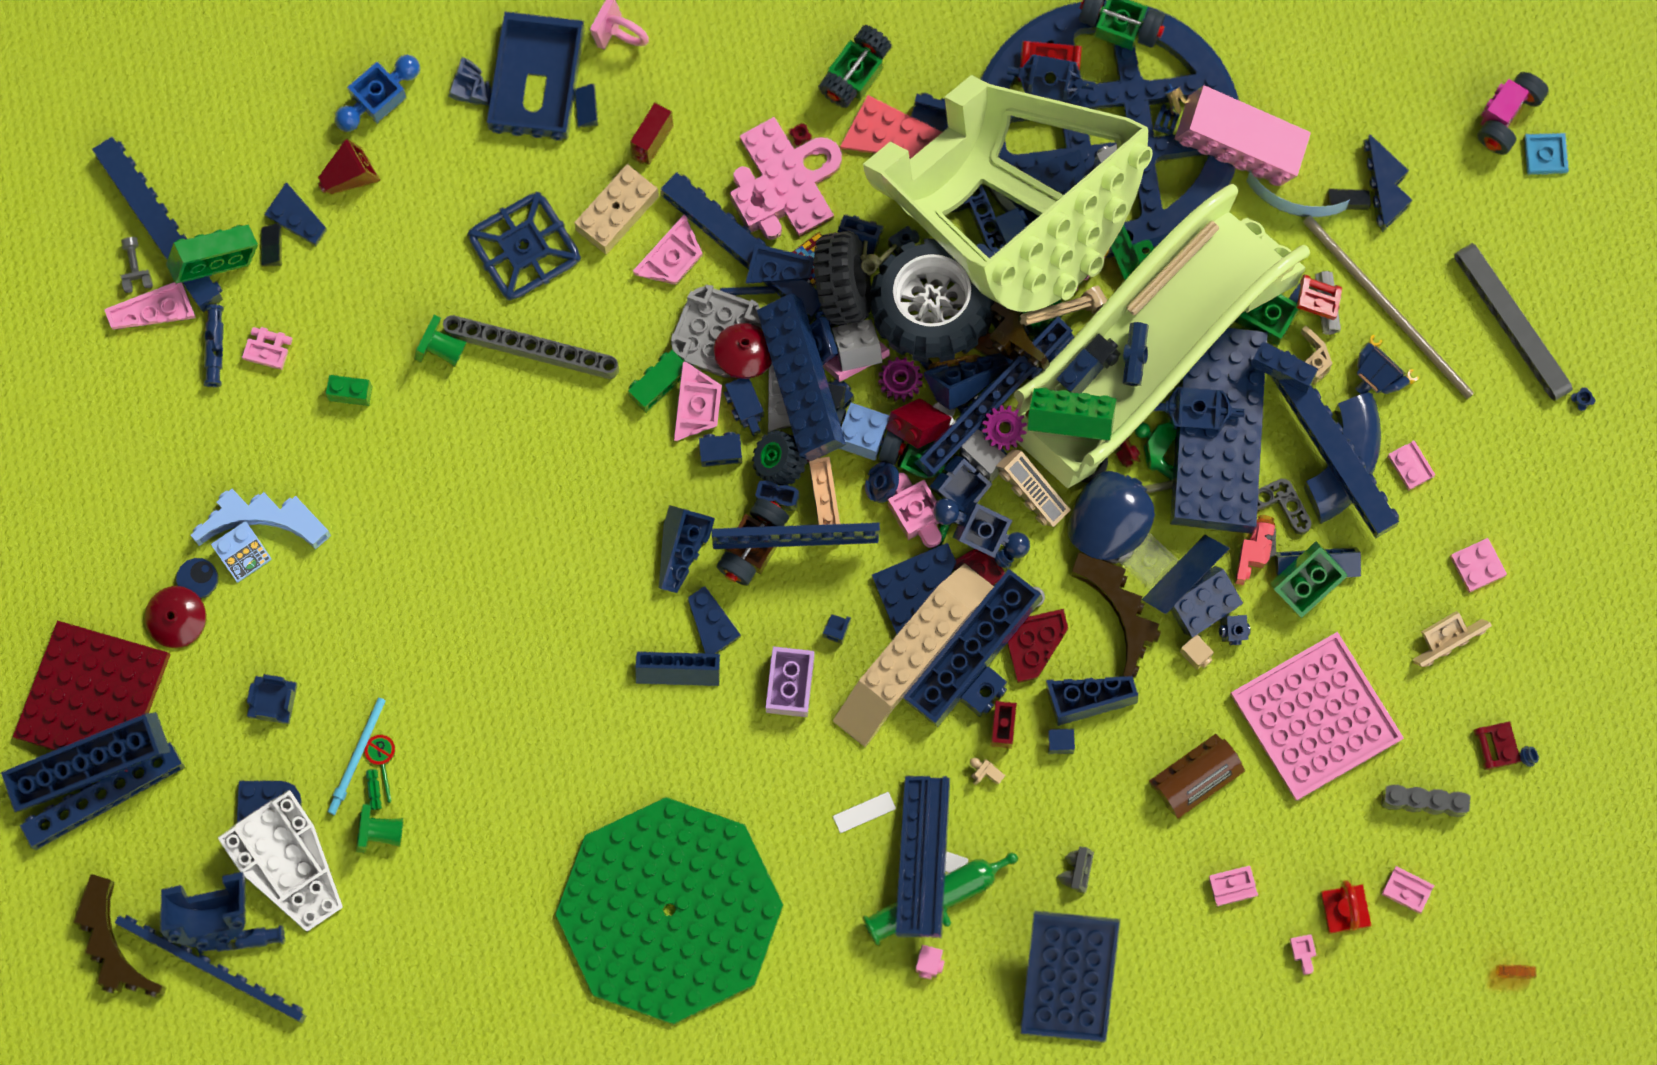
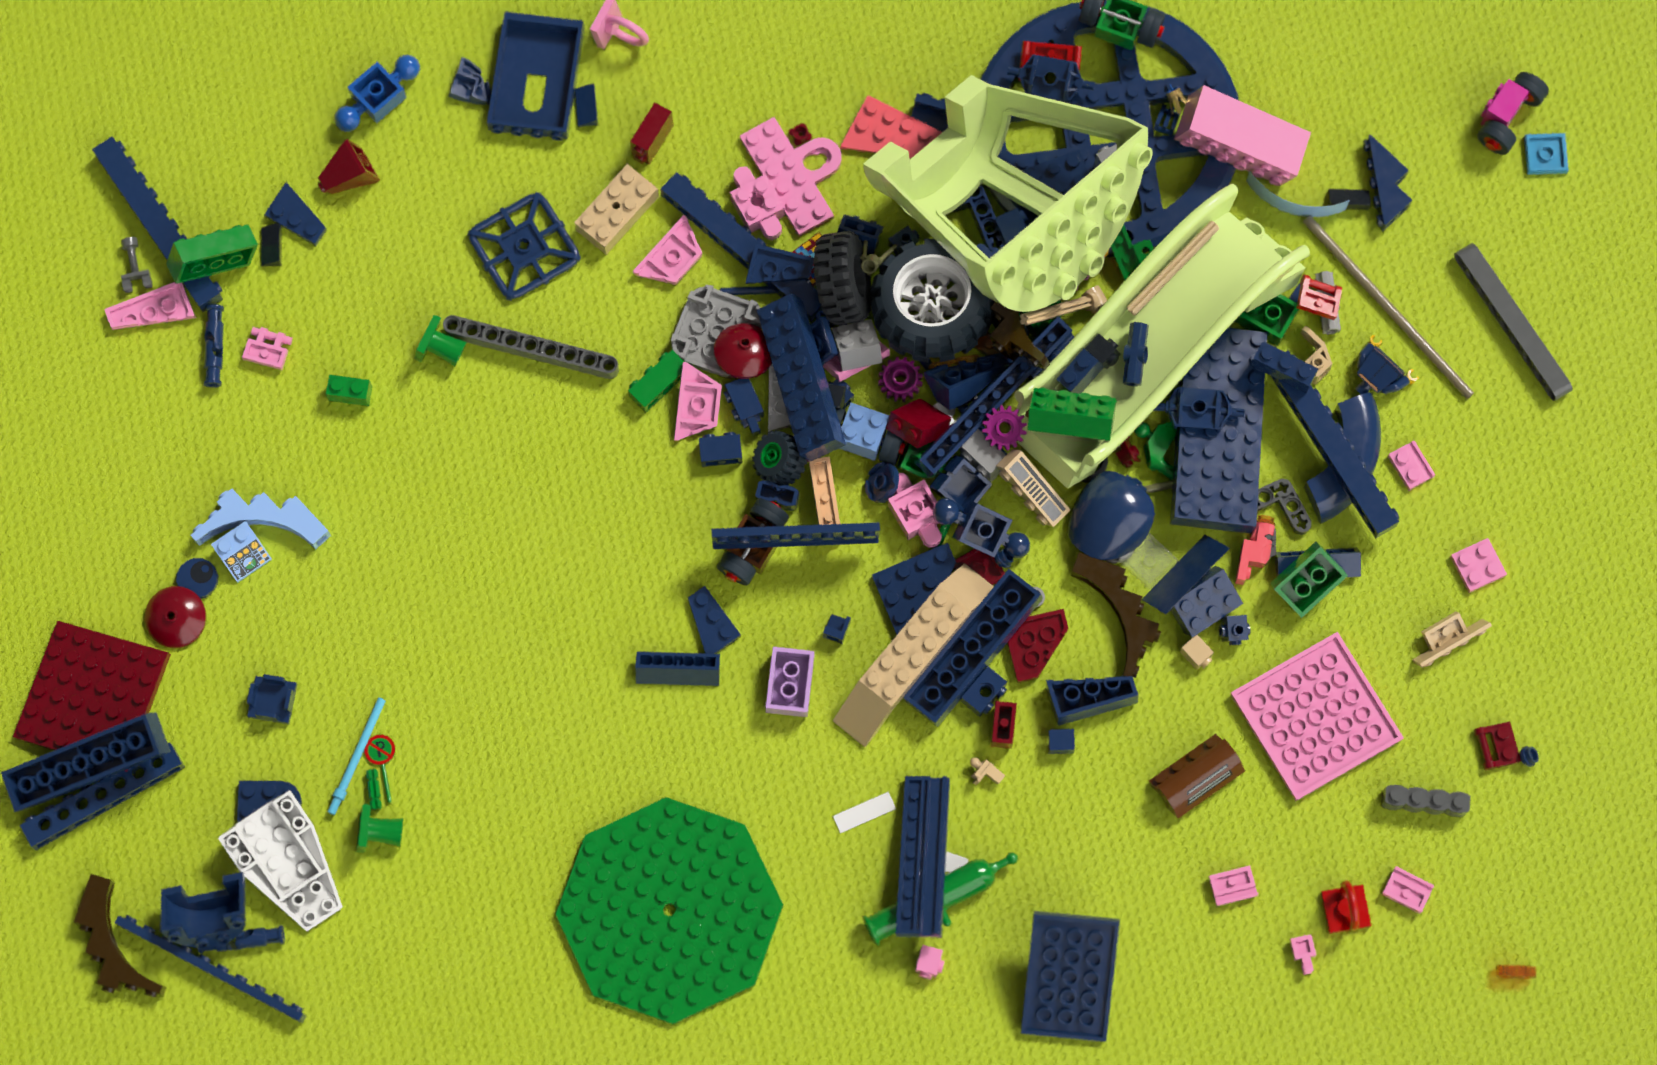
(682, 539): dark blue wedge -> none
(856, 67): brick -> none
(1078, 878): dark grey tile -> none
(1583, 393): dark blue plate -> none

